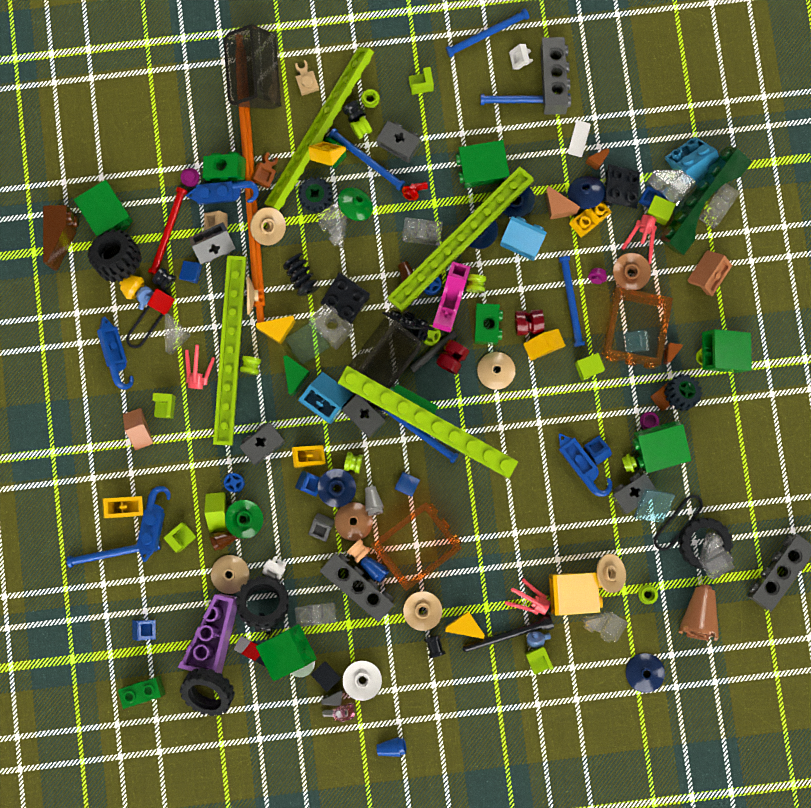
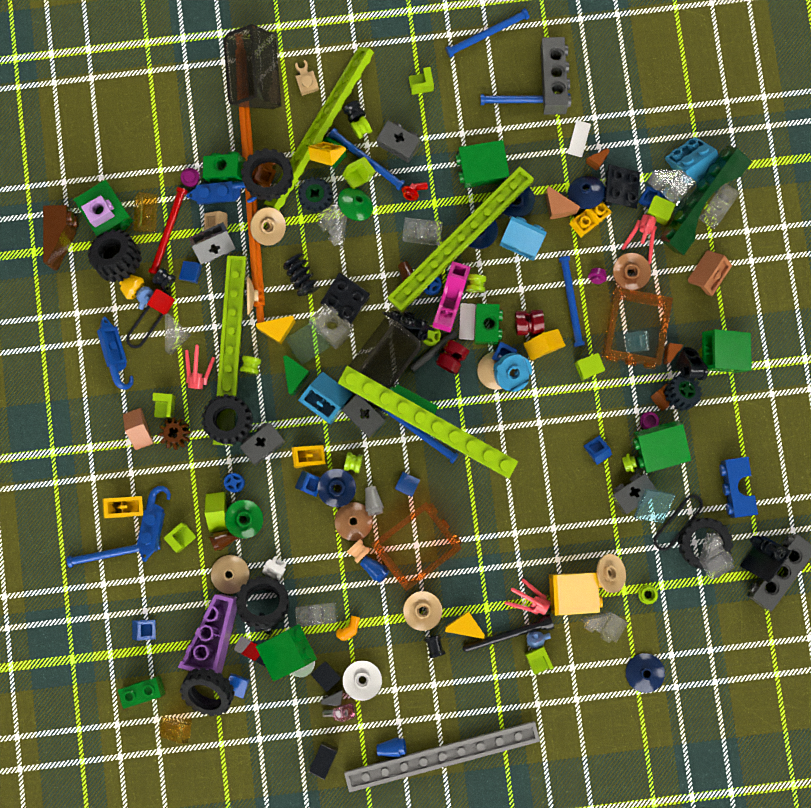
(91, 207): none -> lavender brick
(145, 212): none -> clear yellow slope
(175, 729): none -> clear yellow slope
(181, 434): none -> reddish brown gear
(213, 410): none -> black tyre
(239, 683): none -> blue slope
(267, 192): none -> black tyre
(321, 527): dark grey slope -> none
(323, 760): none -> black piece
(349, 631): none -> light orange arm
(358, 173): none -> lime panel
(370, 93): lime plate -> none
(376, 610): dark grey brick -> none
(441, 756): none -> light grey plate
(467, 321): none -> white sticker
(502, 350): none -> blue slope
(505, 365): none -> dark azure plate
(519, 56): white tile -> none
(582, 464): blue plate -> none
(691, 364): none -> black piece
(701, 615): nougat cone -> none
(732, 472): none -> blue arch
(765, 557): none -> black hinge

